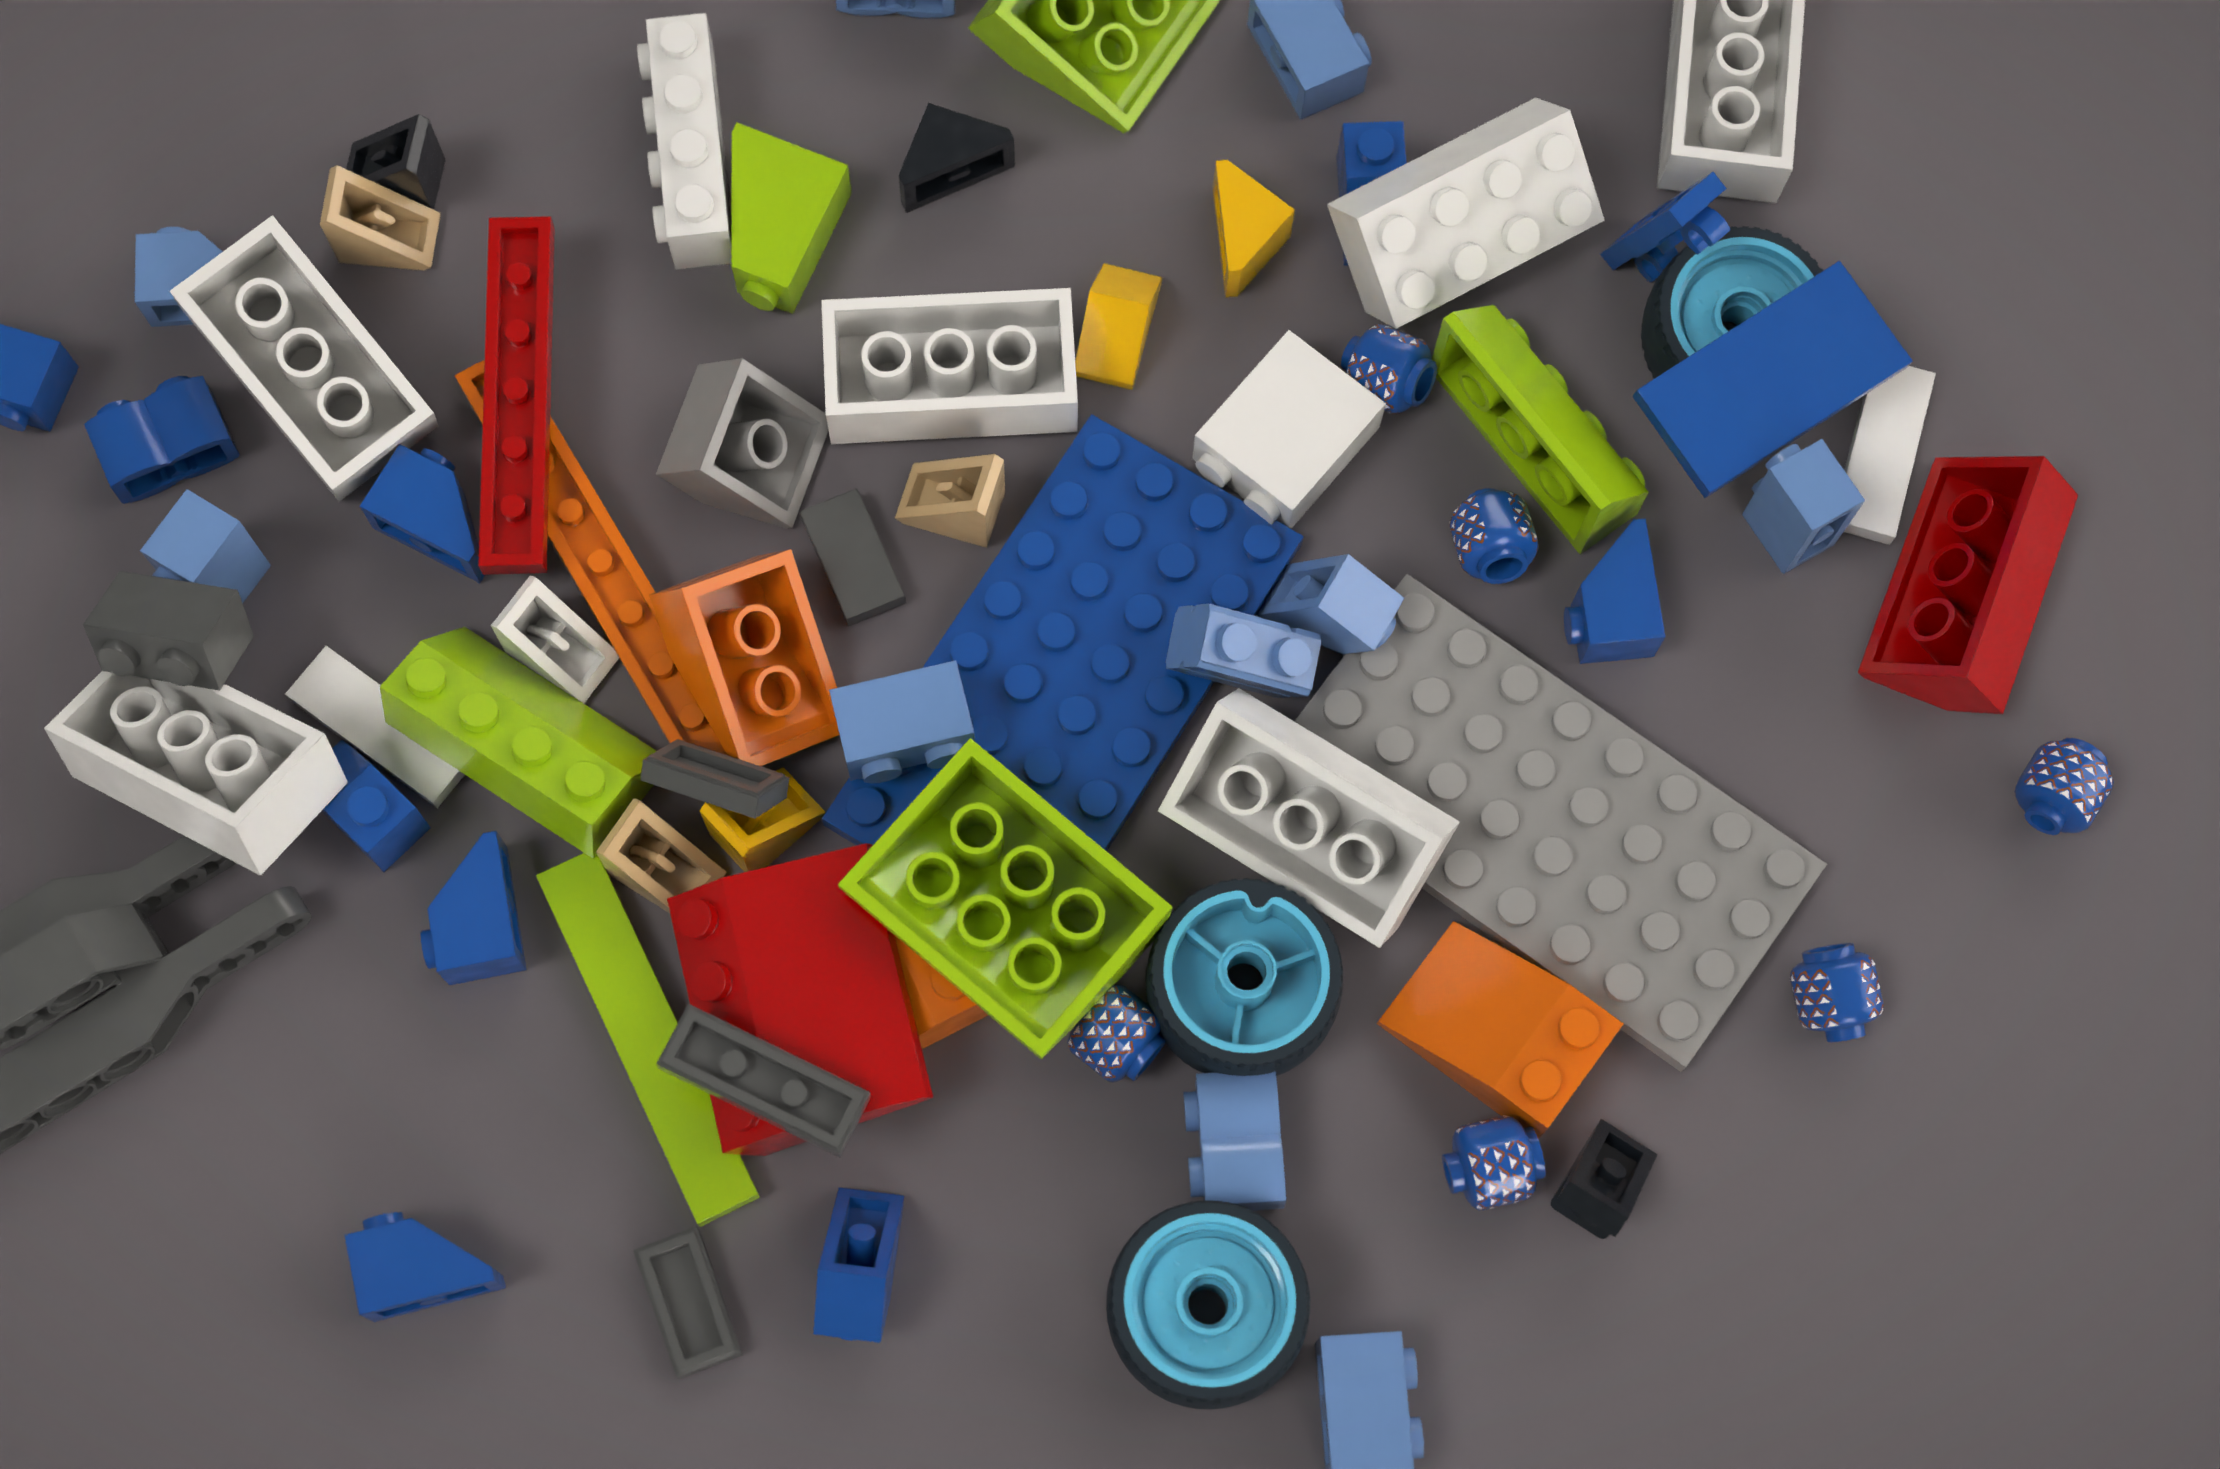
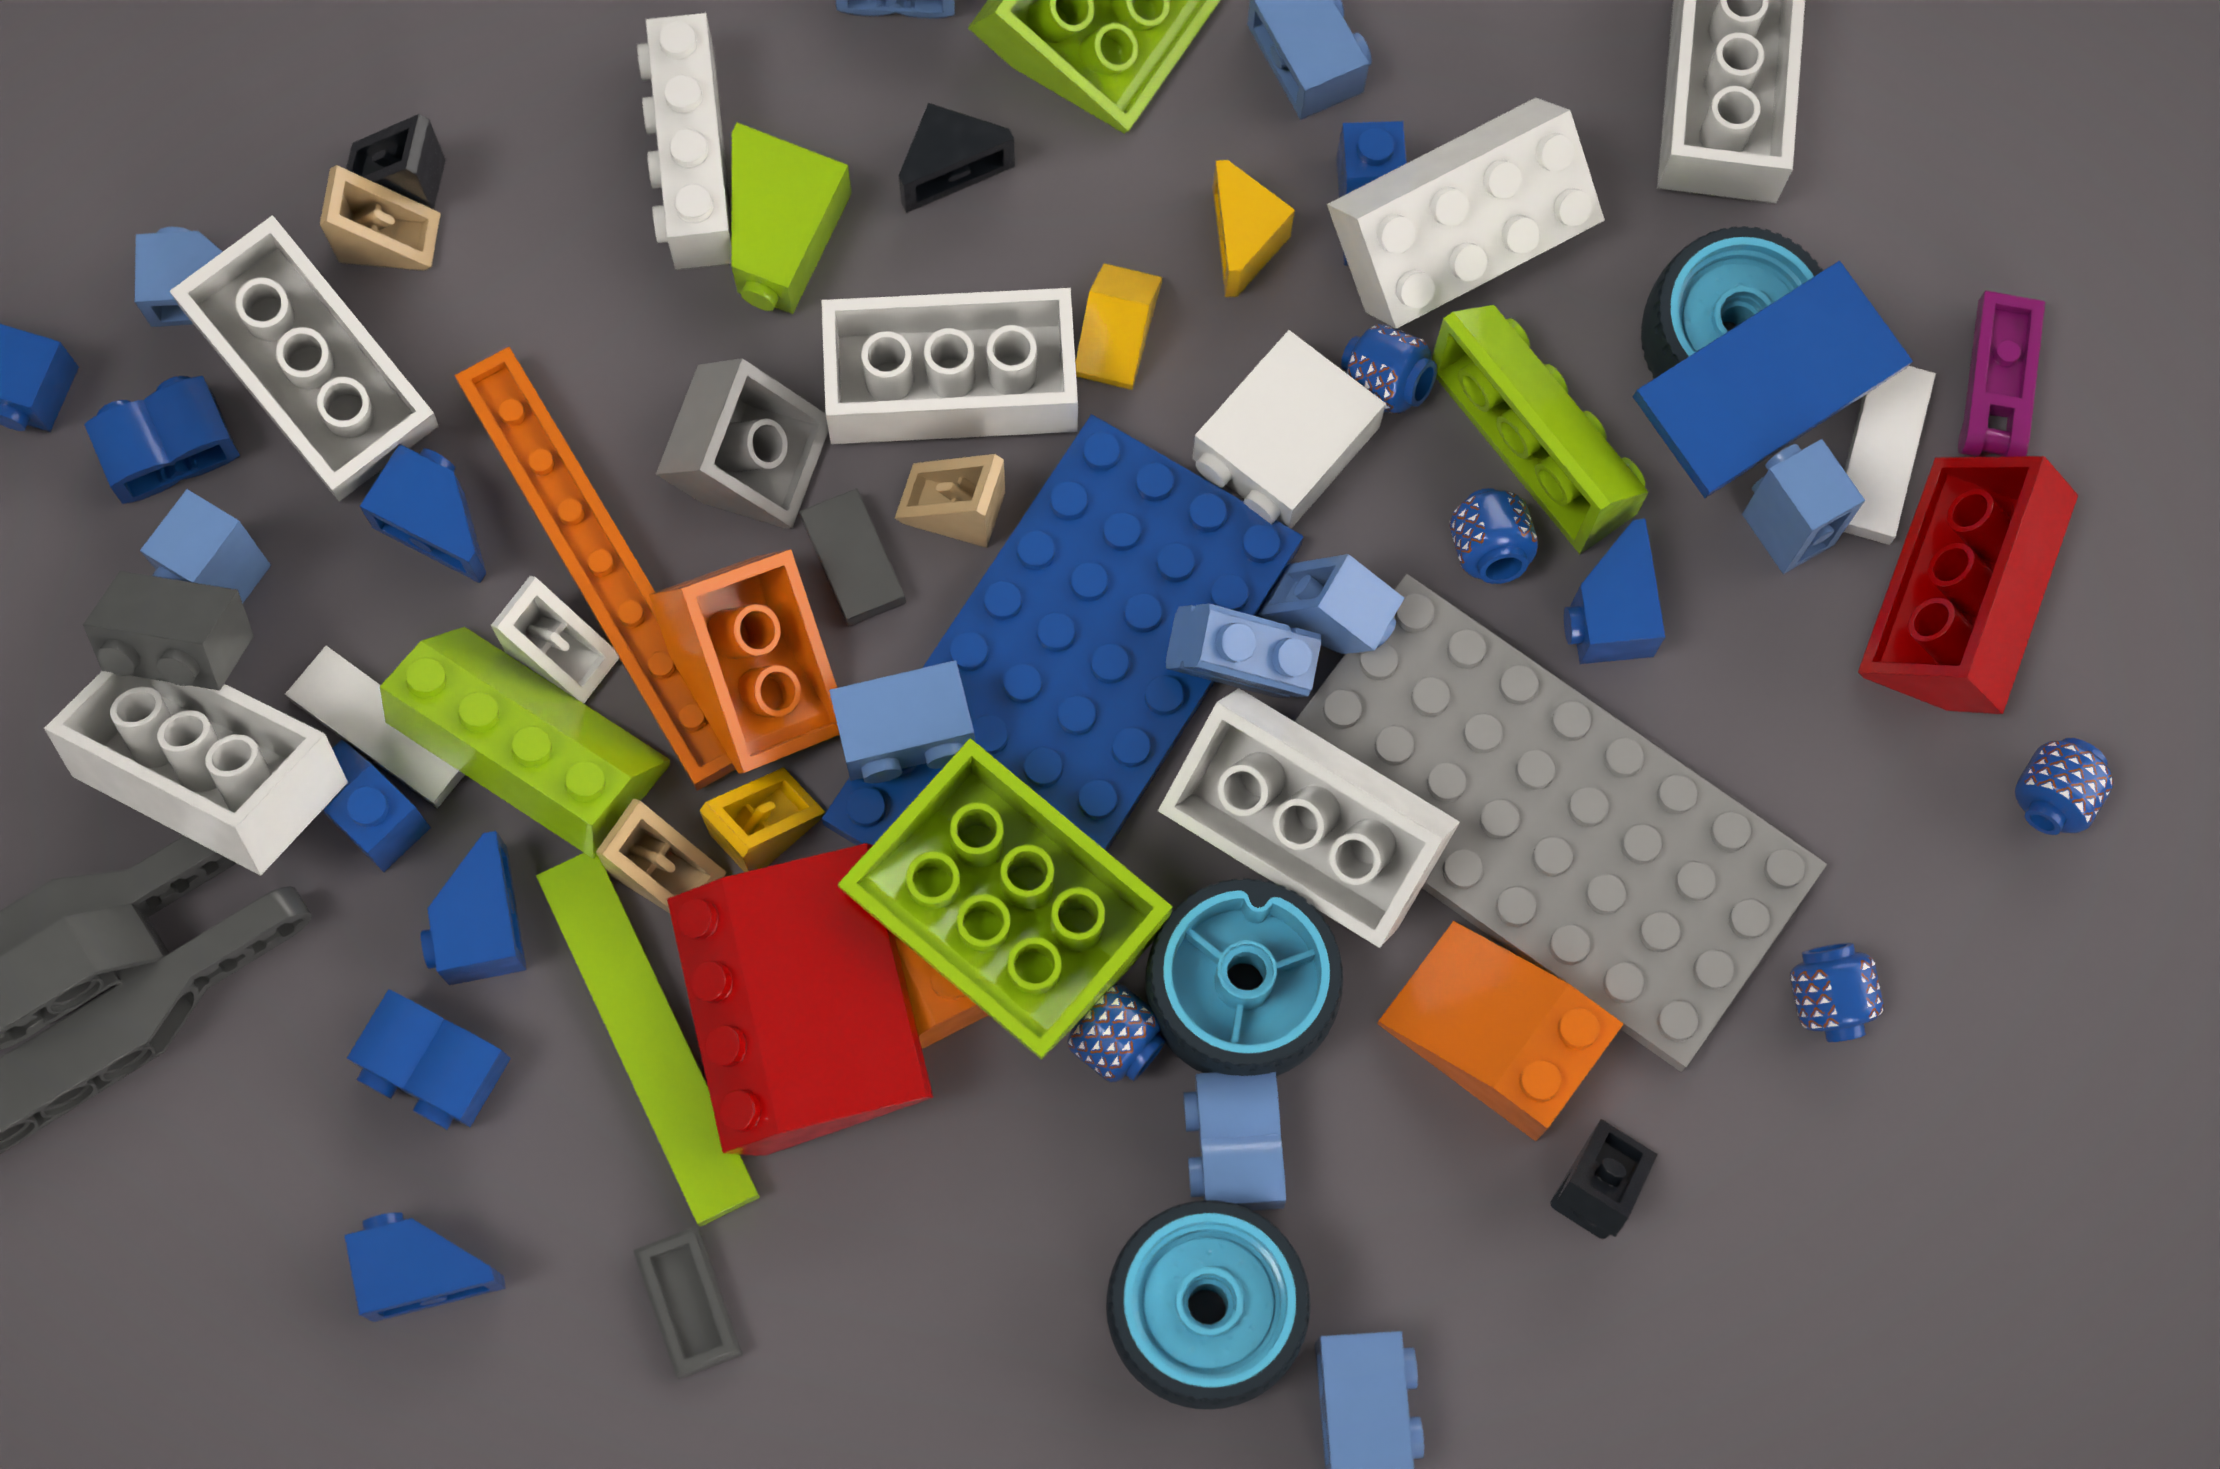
(427, 1059): none -> blue brick
(517, 396): red plate -> none
(715, 778): dark grey tile -> none
(764, 1080): dark grey tile -> none
(858, 1265): blue slope -> none
(1494, 1162): blue head -> none
(1680, 218): blue plate -> none
(2002, 374): none -> magenta plate

